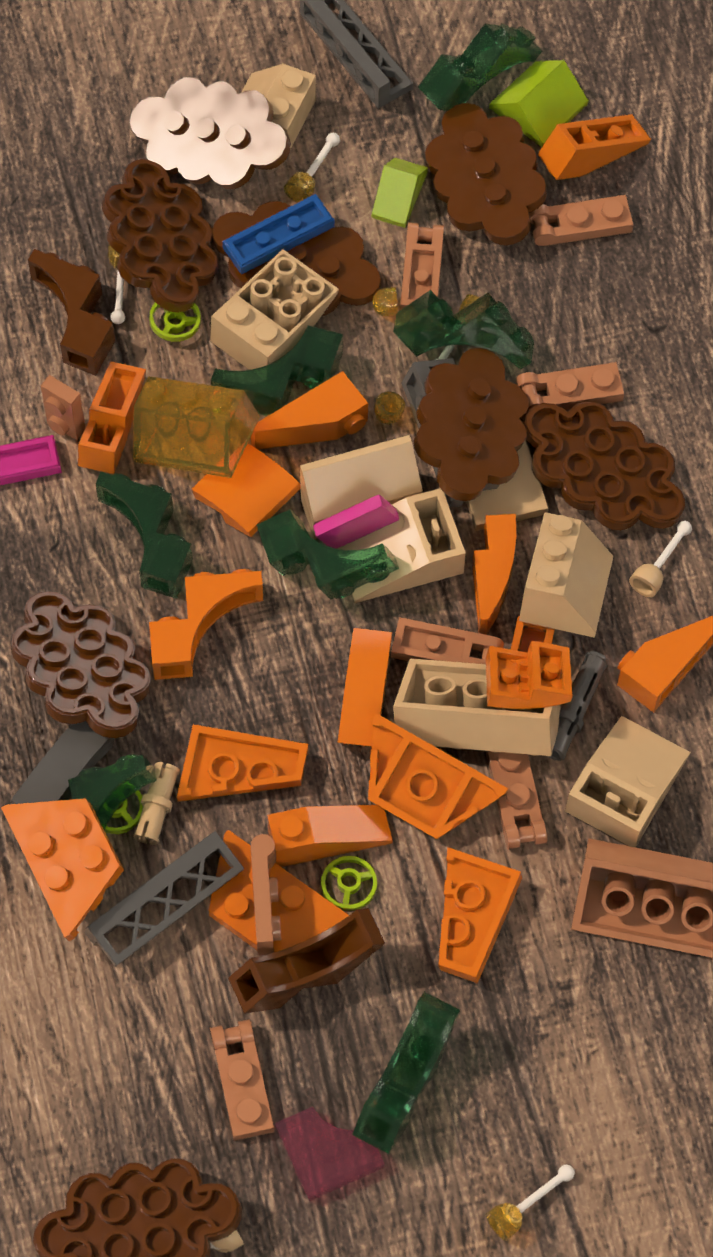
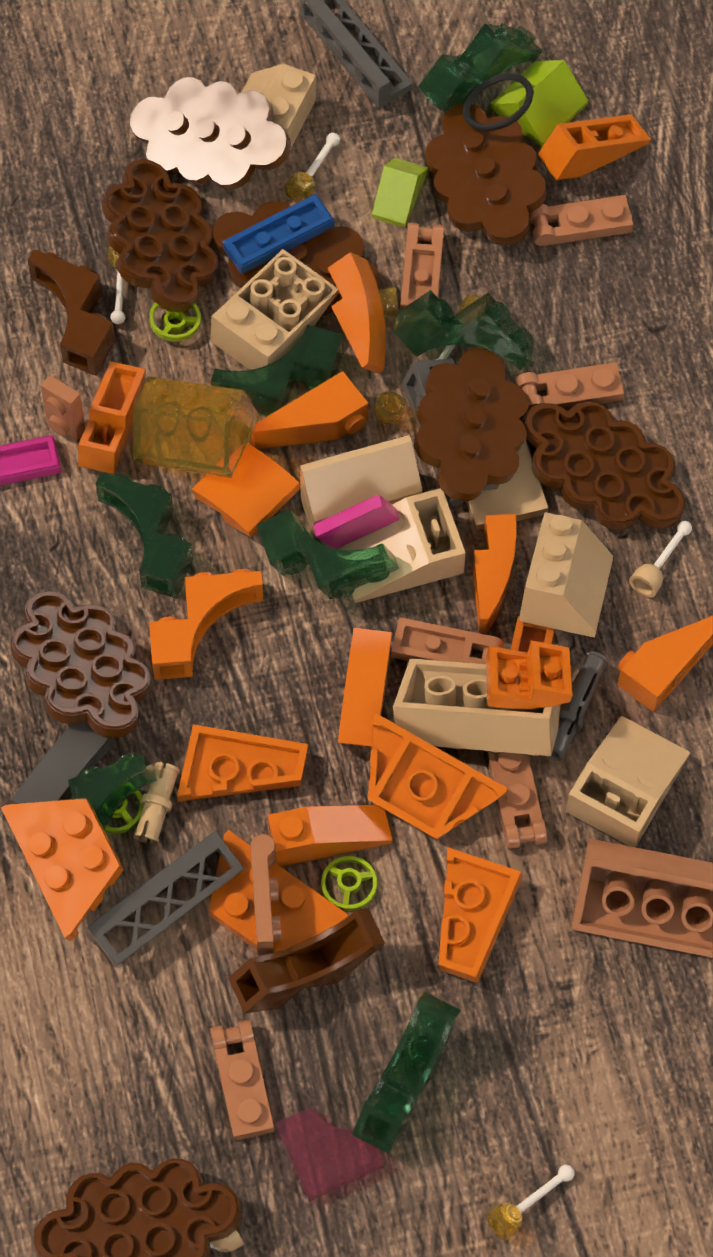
(360, 310): none -> orange slope
(510, 120): none -> black tyre

